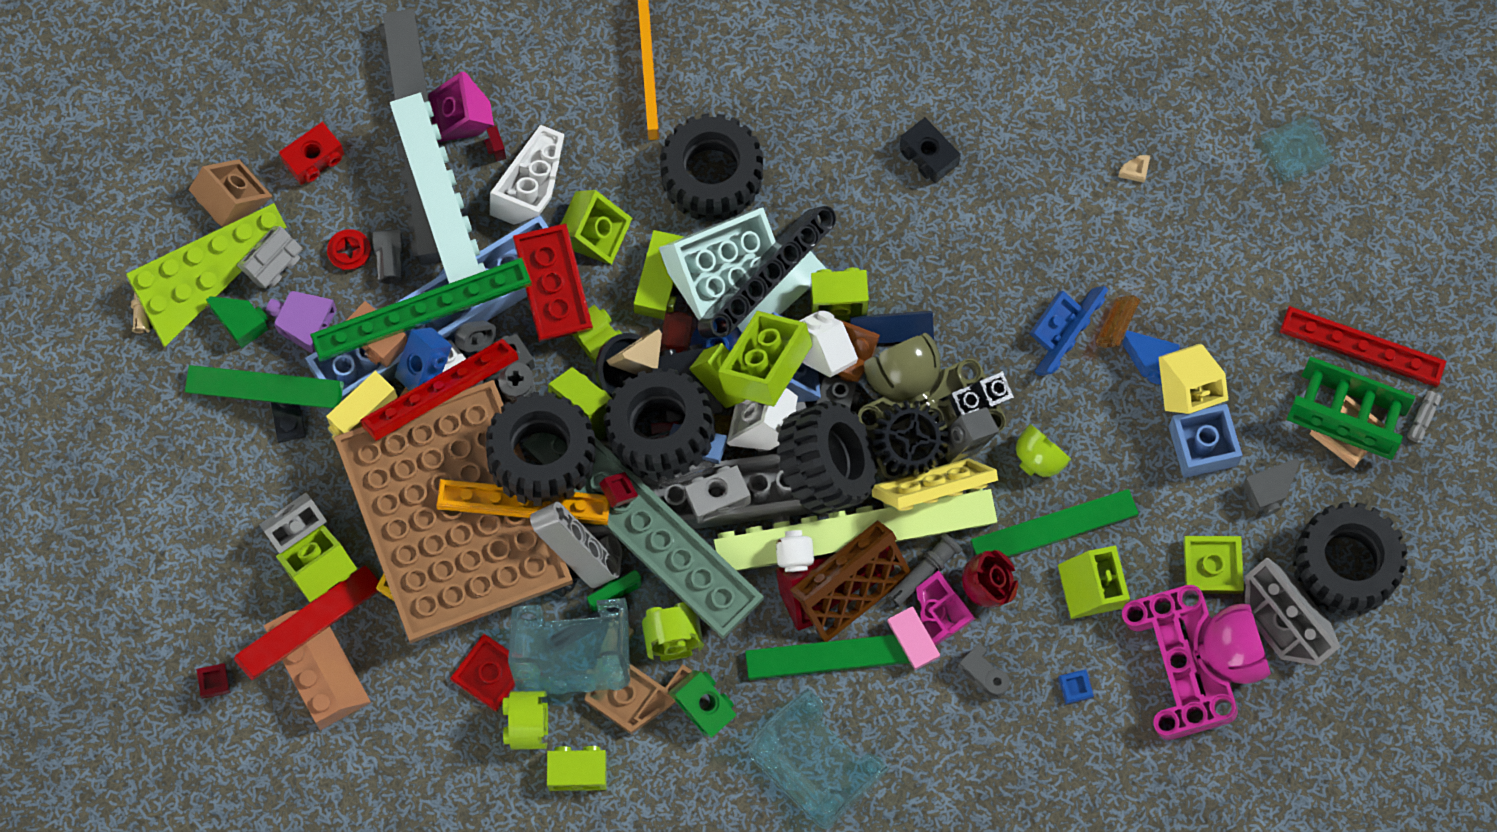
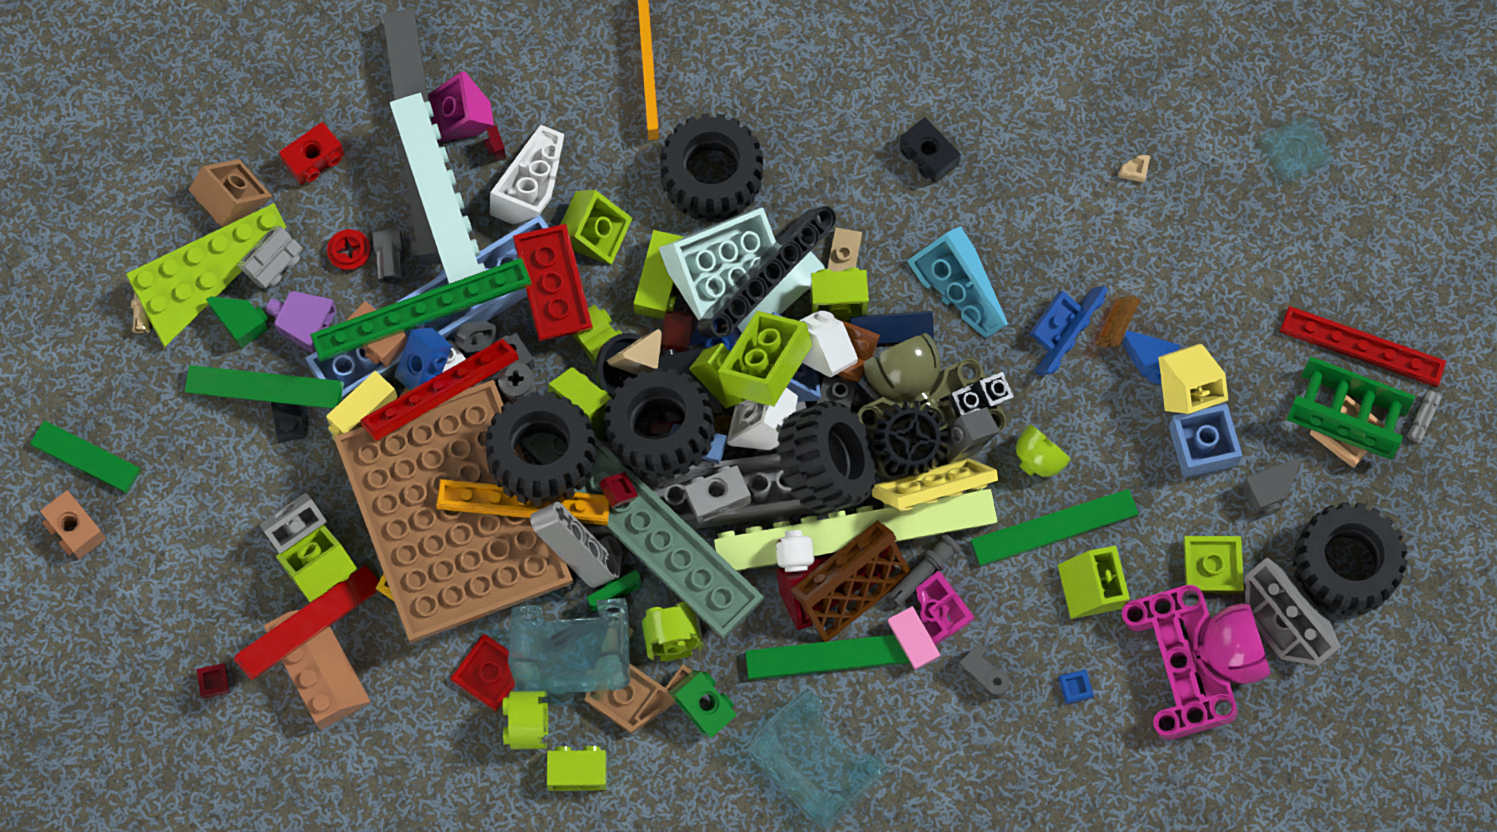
(67, 510): none -> nougat brick
(85, 457): none -> green tile
(844, 249): none -> tan plate
(958, 274): none -> medium azure wedge
(989, 579): dark red cylinder -> none

